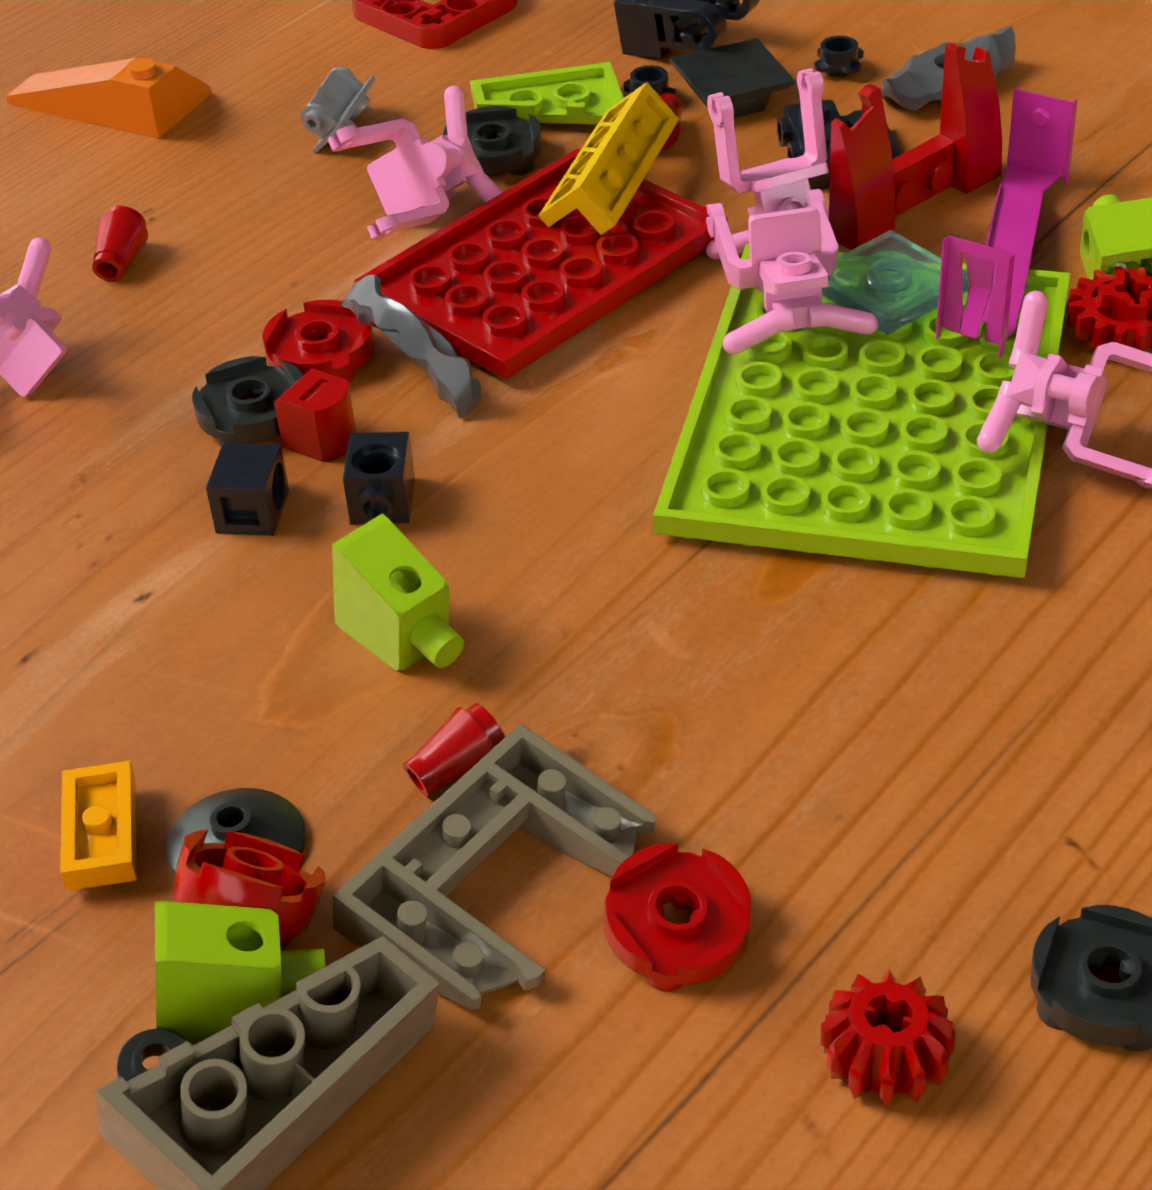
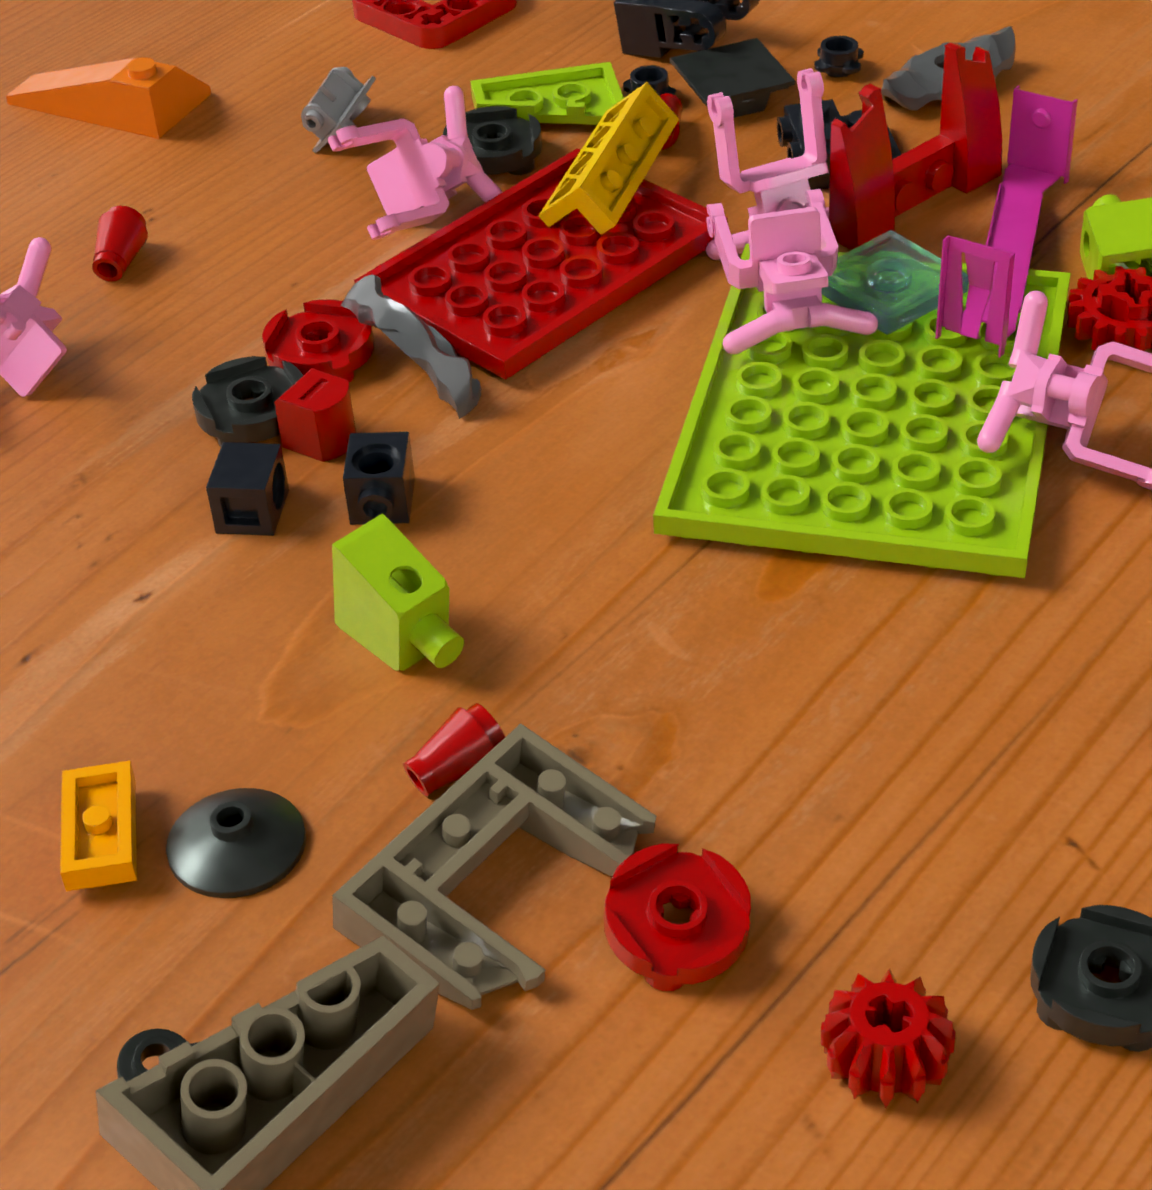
(219, 964): lime torso -> none
(252, 875): red cylinder -> none

